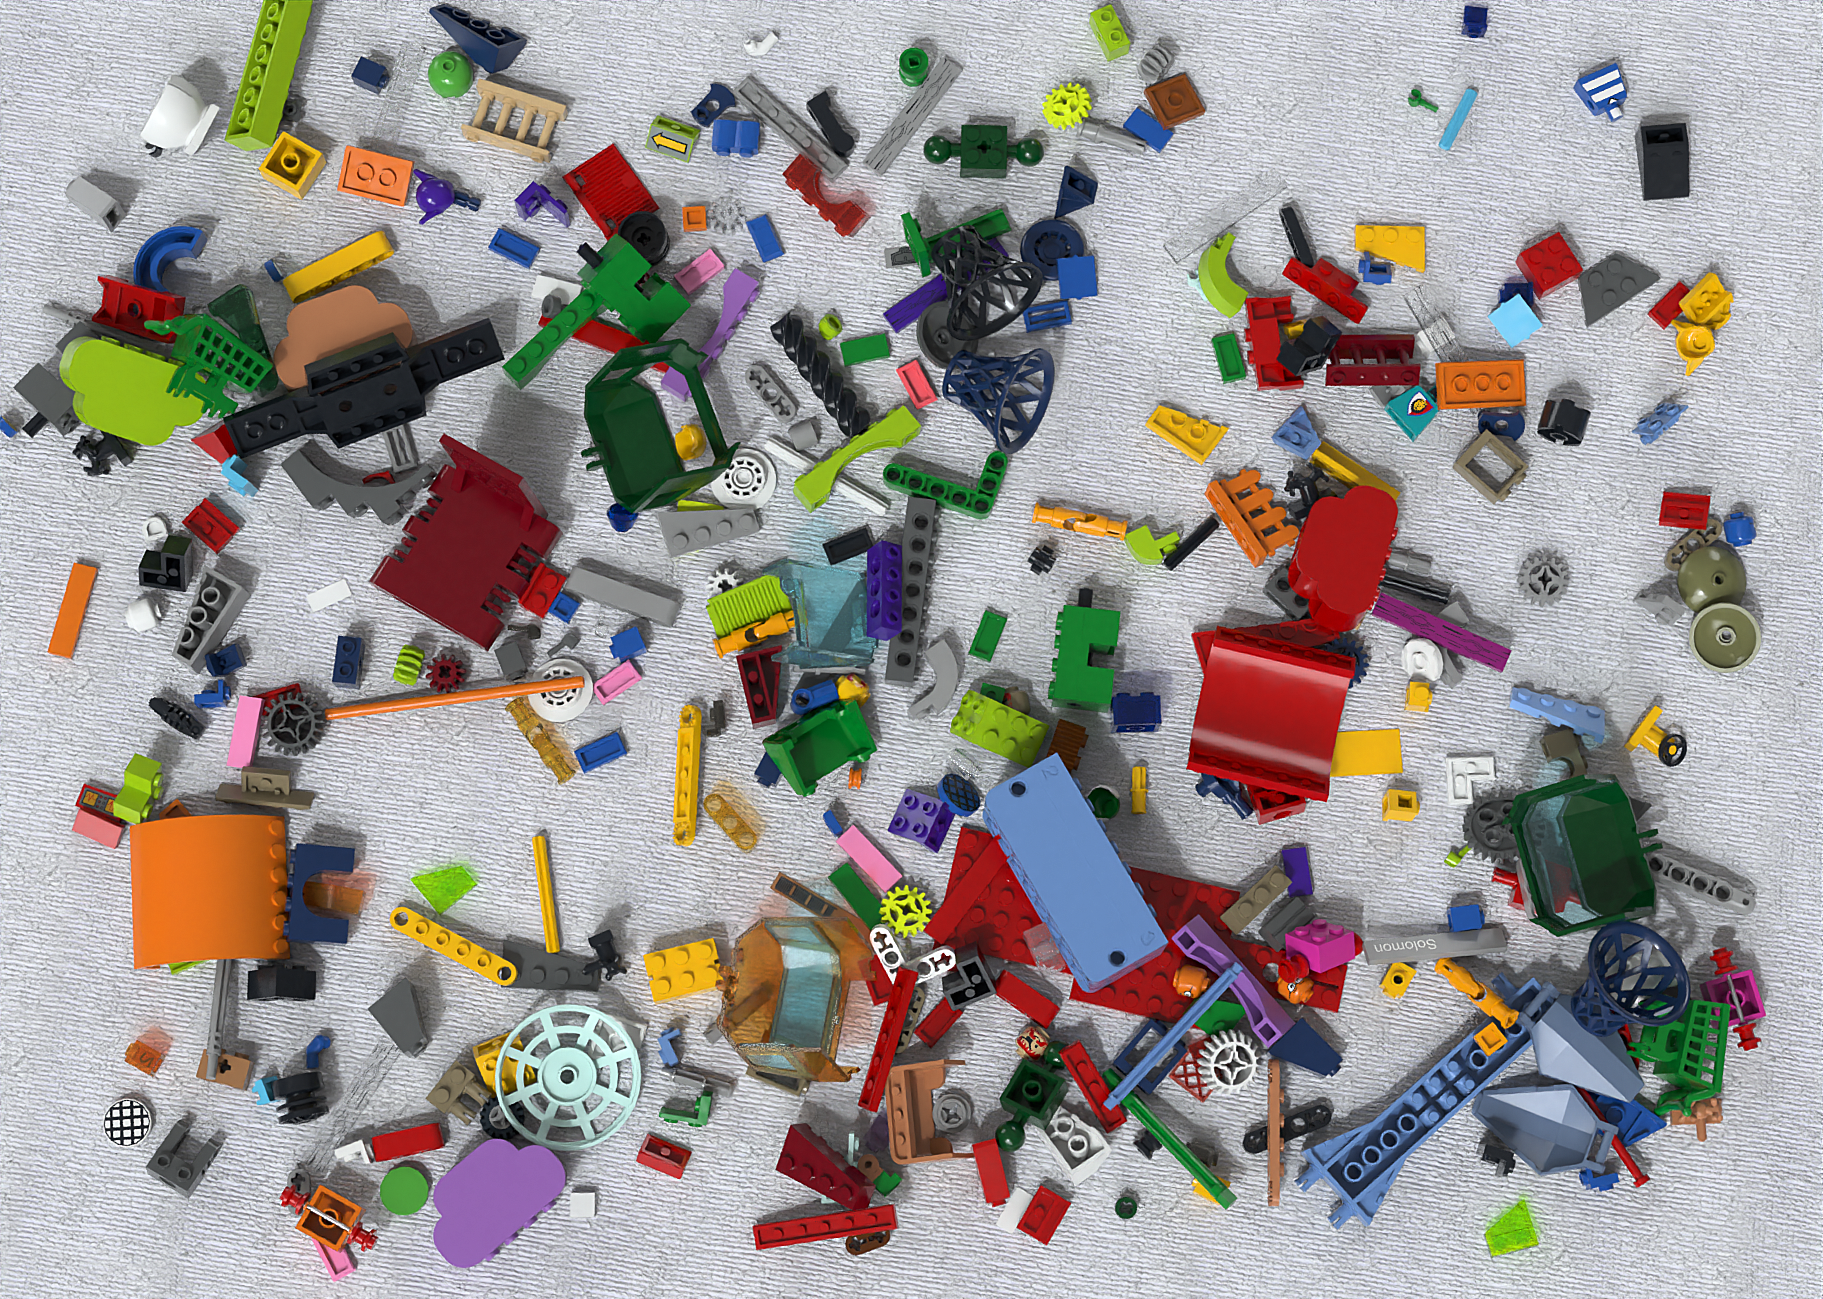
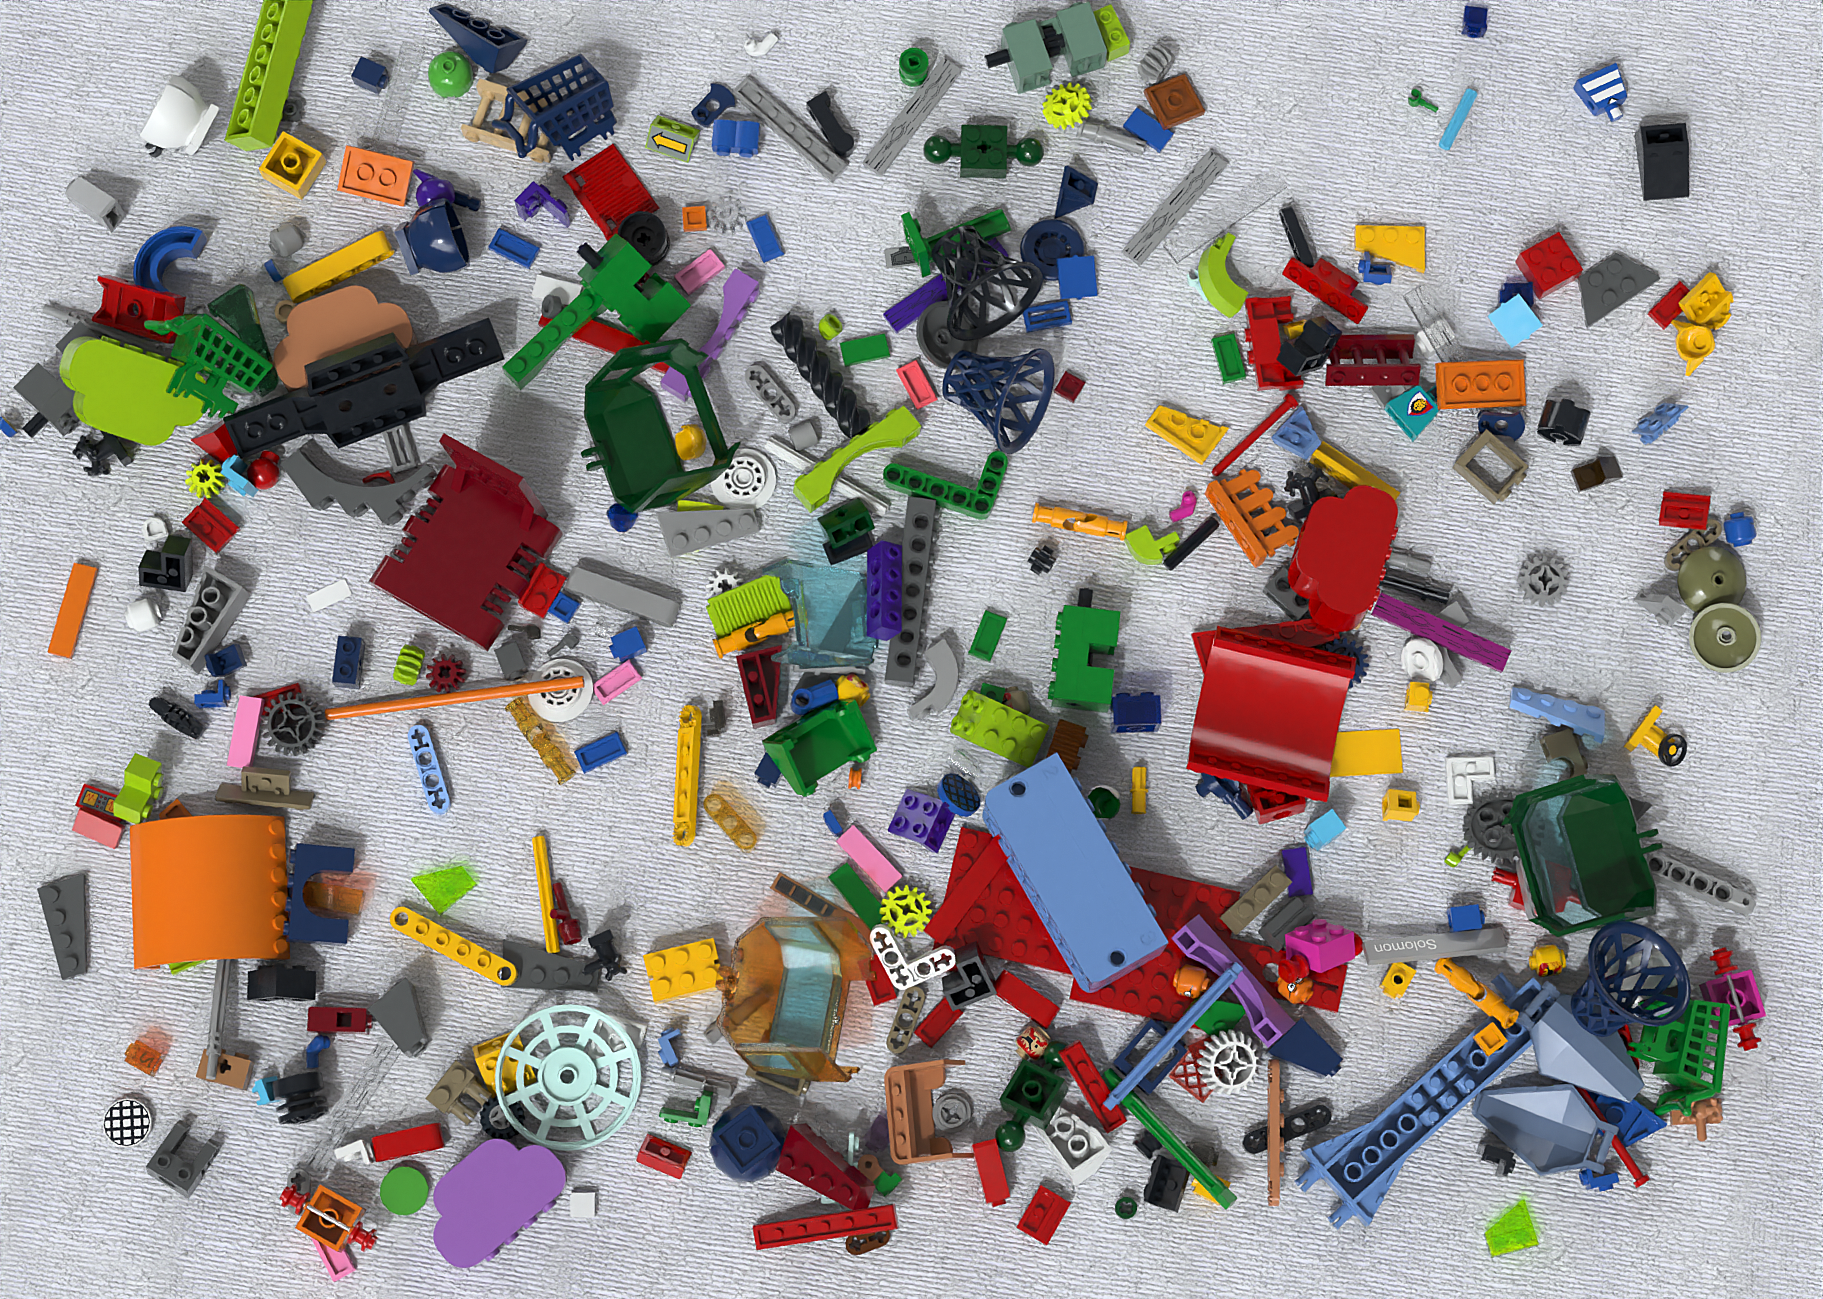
(66, 922): none -> dark grey wing
(196, 484): none -> neon yellow gear
(264, 471): none -> red piece
(283, 310): none -> tan tile
(286, 240): none -> light grey head
(339, 1020): none -> dark red brick
(430, 769): none -> light blue beam
(431, 242): none -> dark blue plate
(569, 928): none -> dark red piece
(586, 103): none -> dark blue piece
(747, 1142): none -> dark blue plate
(805, 177): clear red arch -> none
(846, 523): none -> dark green brick
(887, 1039): red tile -> none
(1014, 1210): white sticker -> none
(1031, 45): none -> sand green piece
(1044, 950): clear brick -> none
(1069, 387): none -> dark red tile
(1166, 1184): none -> black bracket
(1174, 208): none -> light grey tile
(1186, 508): none -> dark pink arm
(1289, 402): none -> red bar
(1324, 830): none -> medium azure brick
(1547, 960): none -> yellow head
(1600, 472): none -> dark brown slope

